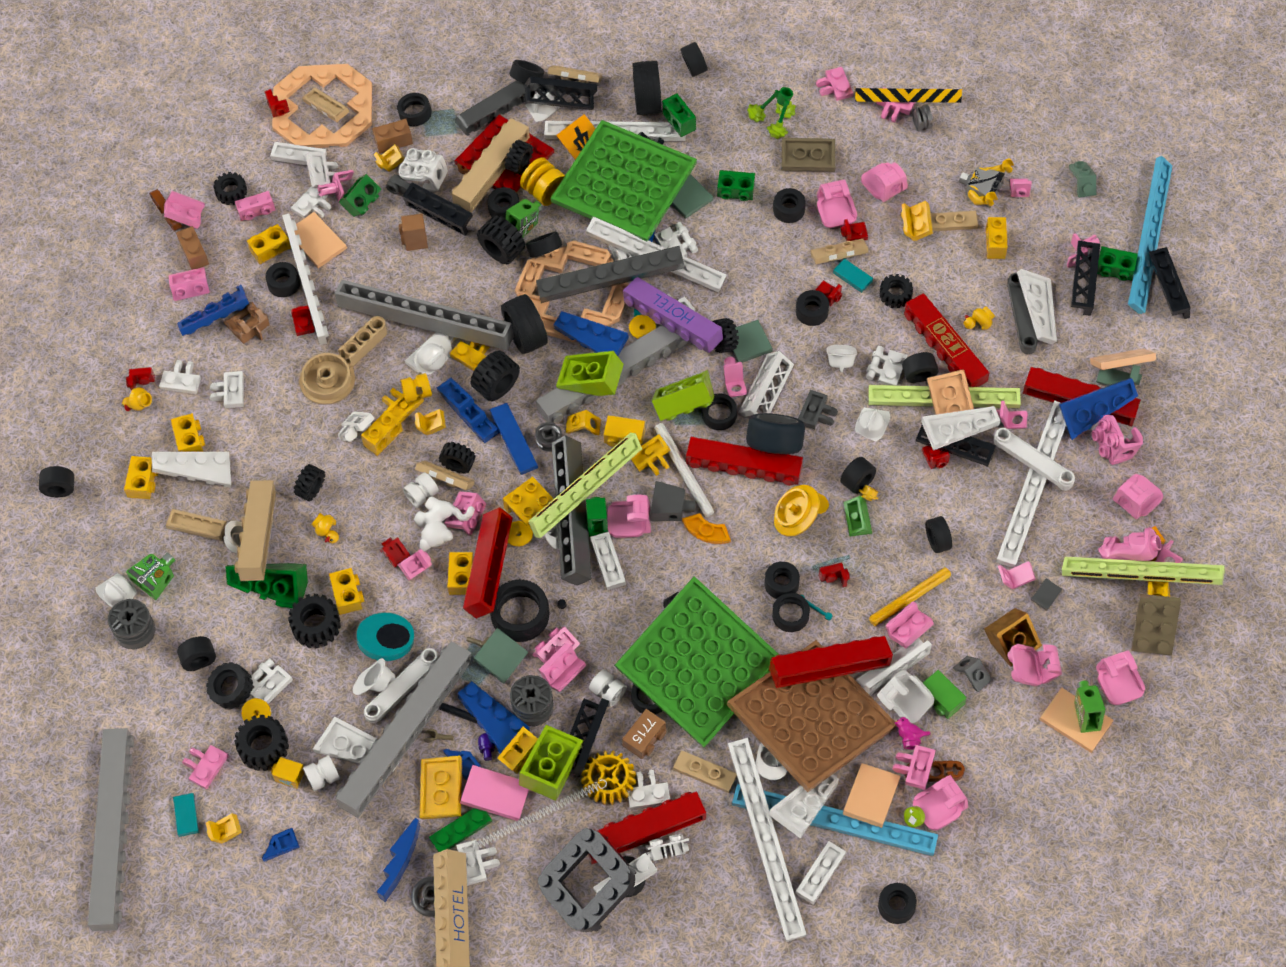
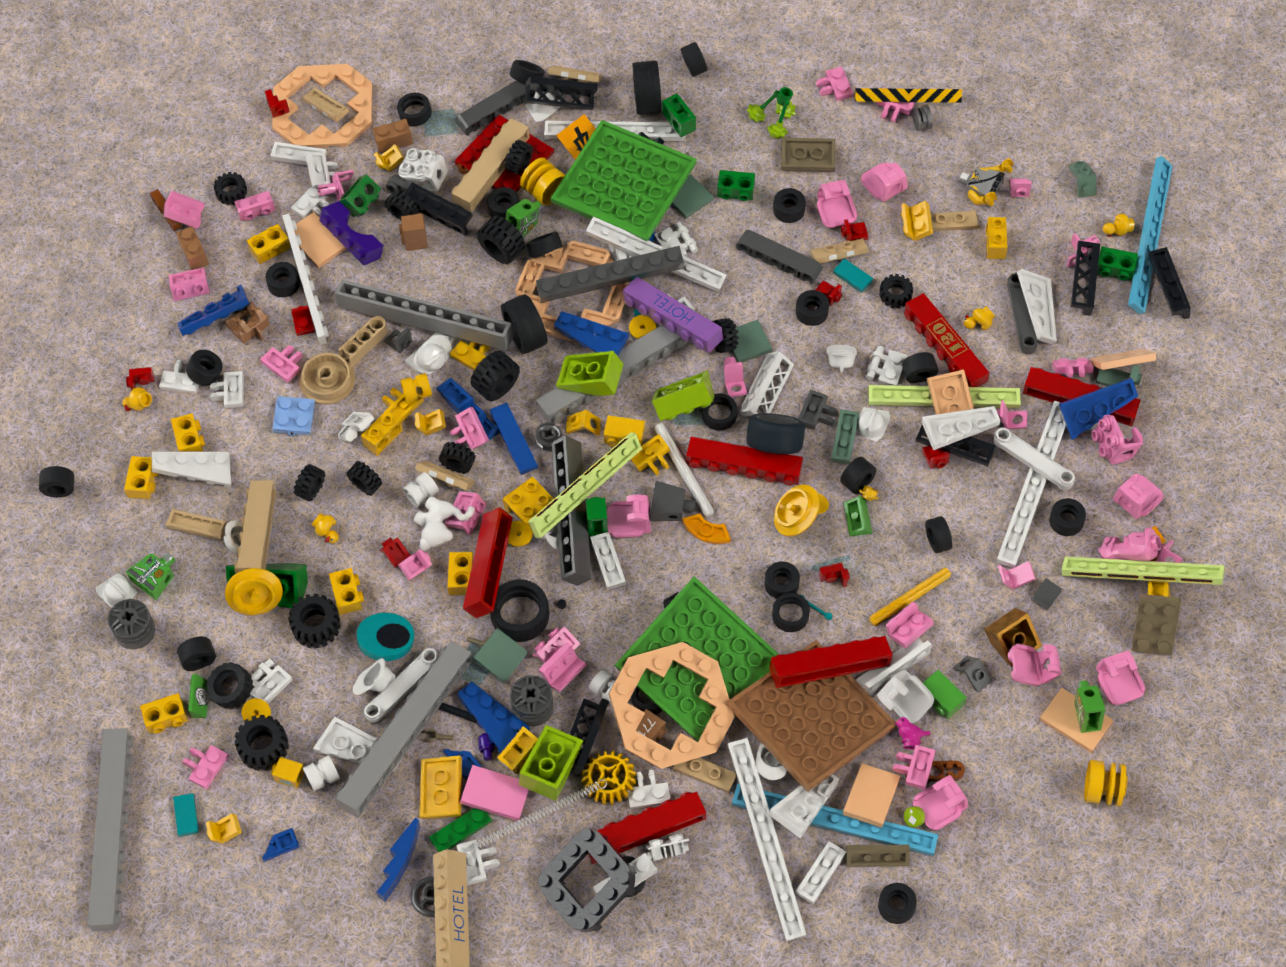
(163, 709): none -> yellow brick
(198, 697): none -> bright green slope
(199, 374): none -> black tyre
(253, 591): none -> yellow piece
(280, 364): none -> bright pink hinge
(293, 415): none -> light blue plate
(363, 247): none -> dark purple arch
(364, 478): none -> black tyre
(400, 205): none -> black tyre
(402, 340): none -> dark grey bracket
(471, 428): none -> bright pink hinge
(629, 717): none -> light nougat plate
(780, 256): none -> dark grey beam
(845, 436): none -> sand green plate
(877, 855): none -> dark tan plate
(1063, 527): none -> black tyre
(1071, 367): none -> bright pink hinge
(1107, 783): none -> yellow wheel
(1121, 225): none -> yellow animal

